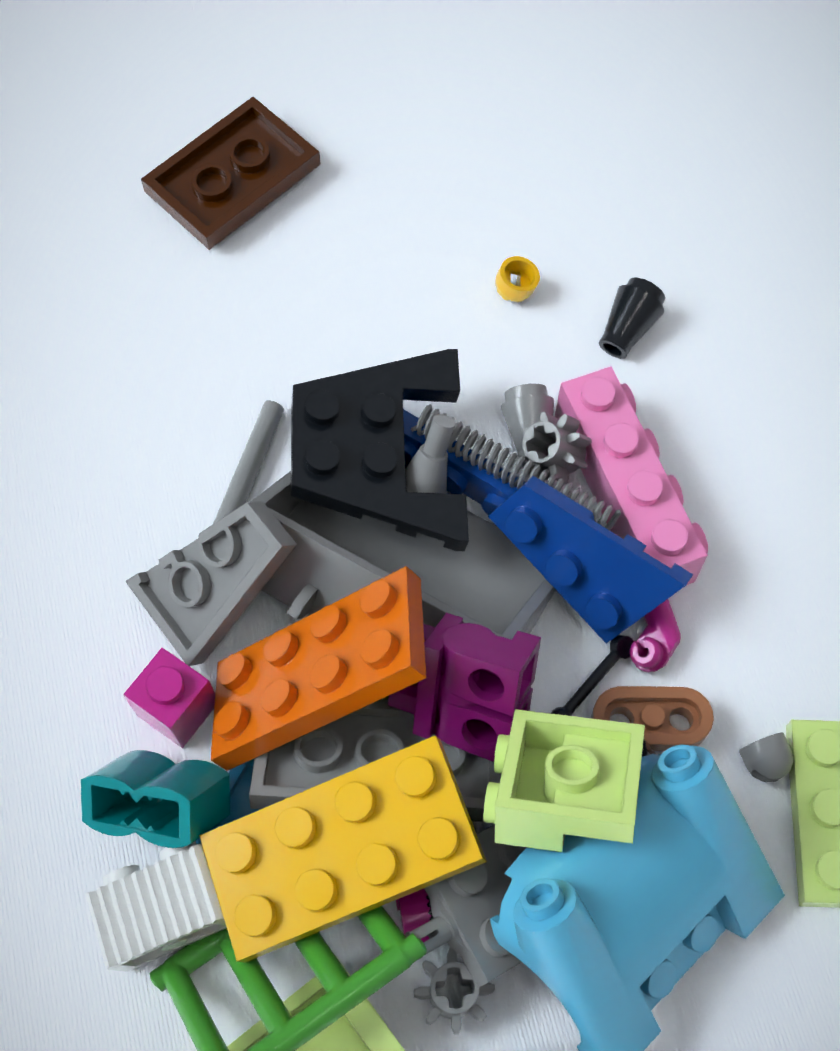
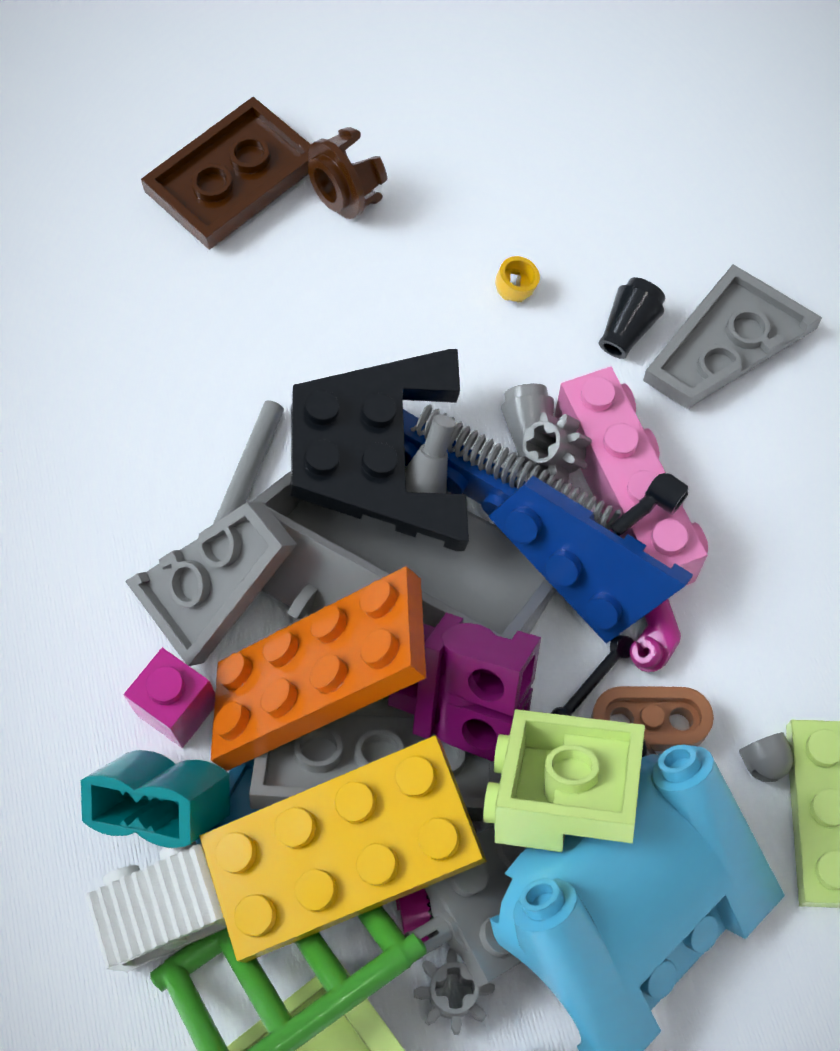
(343, 184): none -> reddish brown piece
(663, 491): none -> black hand
(728, 336): none -> light grey wing

